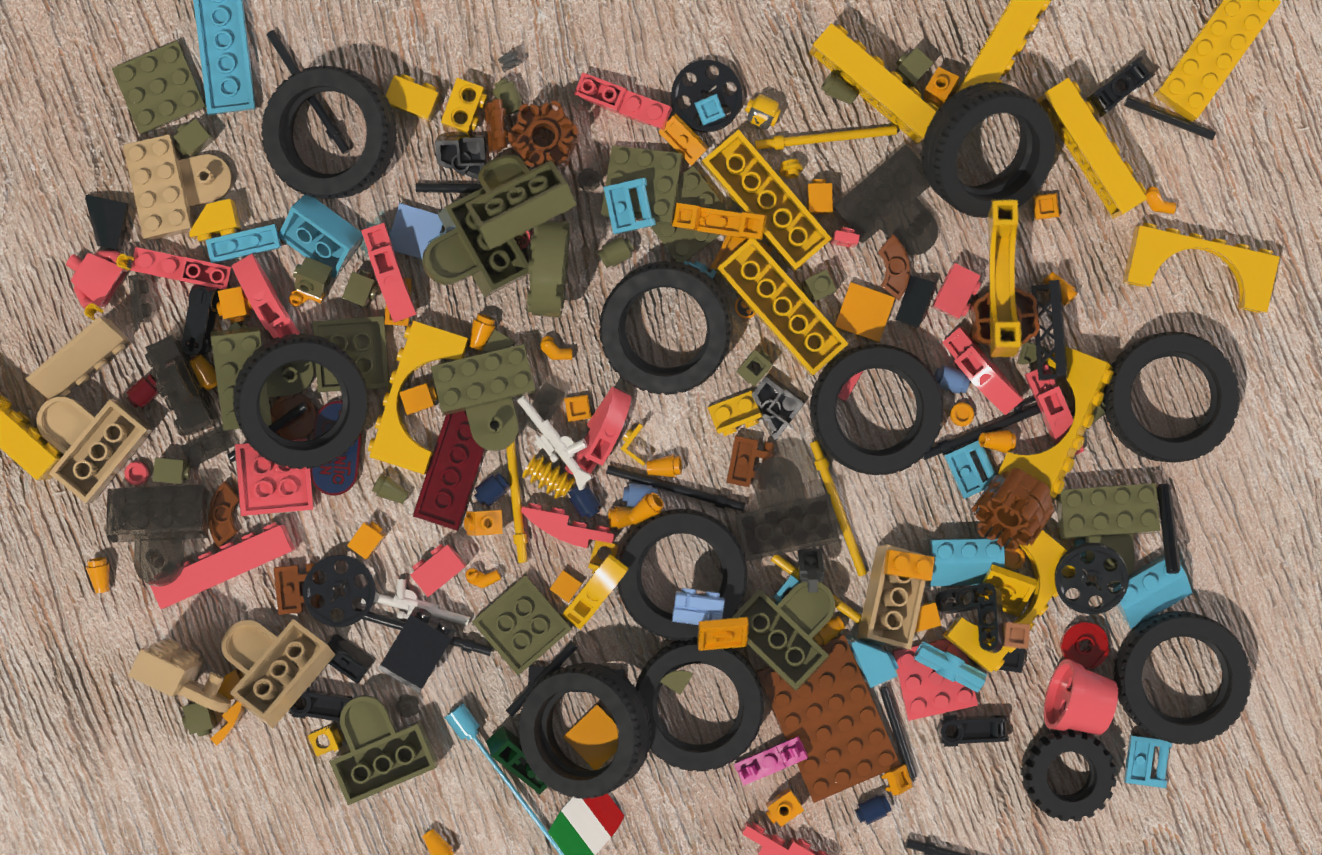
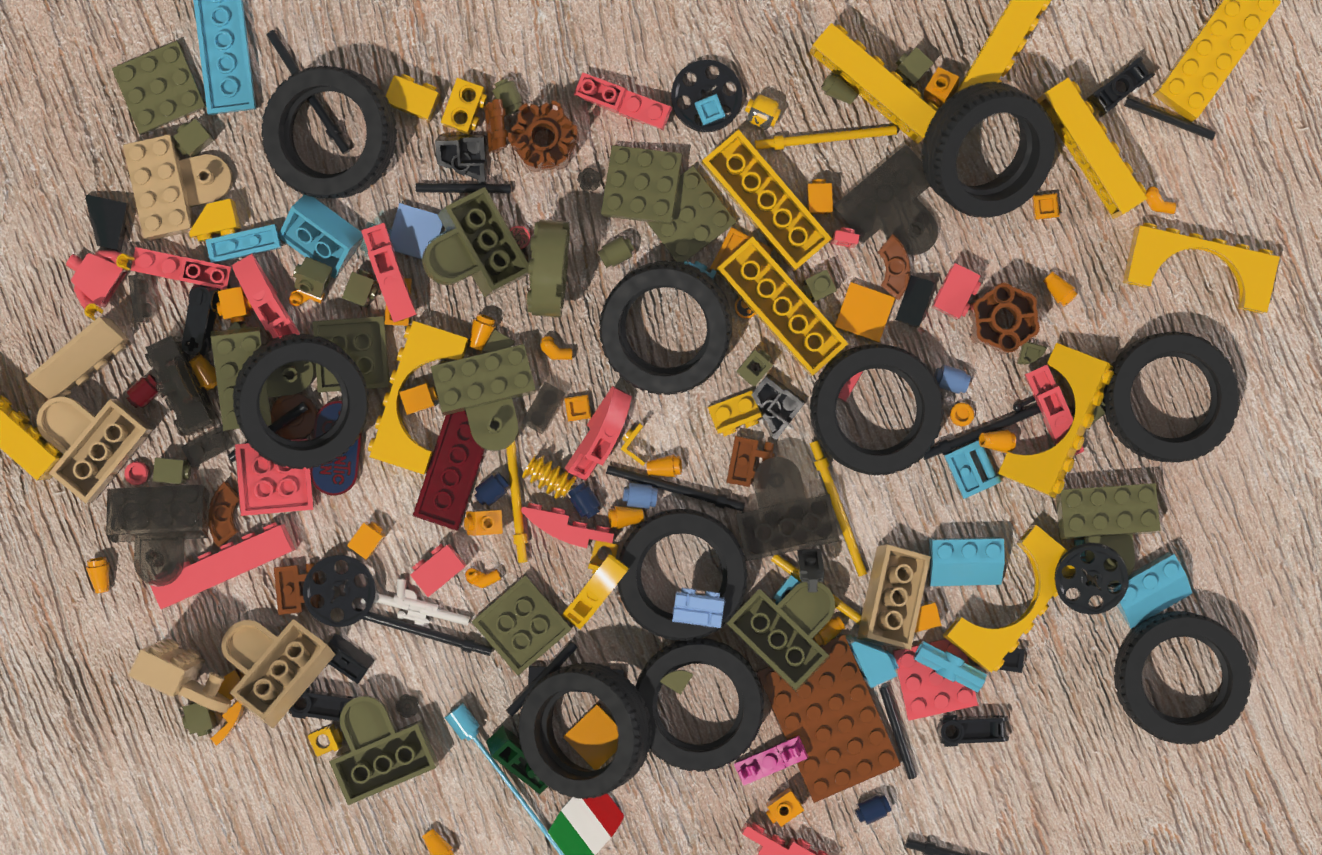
(389, 489): olive cone -> none
(417, 649): black slope -> none
(510, 61): dark grey bush -> none
(517, 198): olive brick -> none
(552, 441): white piece -> none
(565, 586): light orange tile -> none
(621, 206): medium azure plate -> none
(646, 508): light orange cone -> none
(683, 139): light orange plate -> none
(719, 221): light orange slope -> none
(722, 633): light orange tile -> none
(790, 168): yellow plate -> none
(898, 780): light orange tile -> none
(908, 565): light orange plate -> none
(982, 372): coral slope -> none
(983, 607): black beam -> none
(1004, 325): yellow arch -> none
(1014, 505): dark orange piece -> none
(1014, 587): yellow plate -> none
(1015, 559): light orange tile -> none
(1016, 635): nougat tile -> none
(1058, 332): black fence -> none
(1079, 699): coral piece -> none
(1093, 792): black tyre -> none
(1098, 644): red plate -> none
(1140, 761): medium azure plate -> none
(1168, 528): black axle -> none

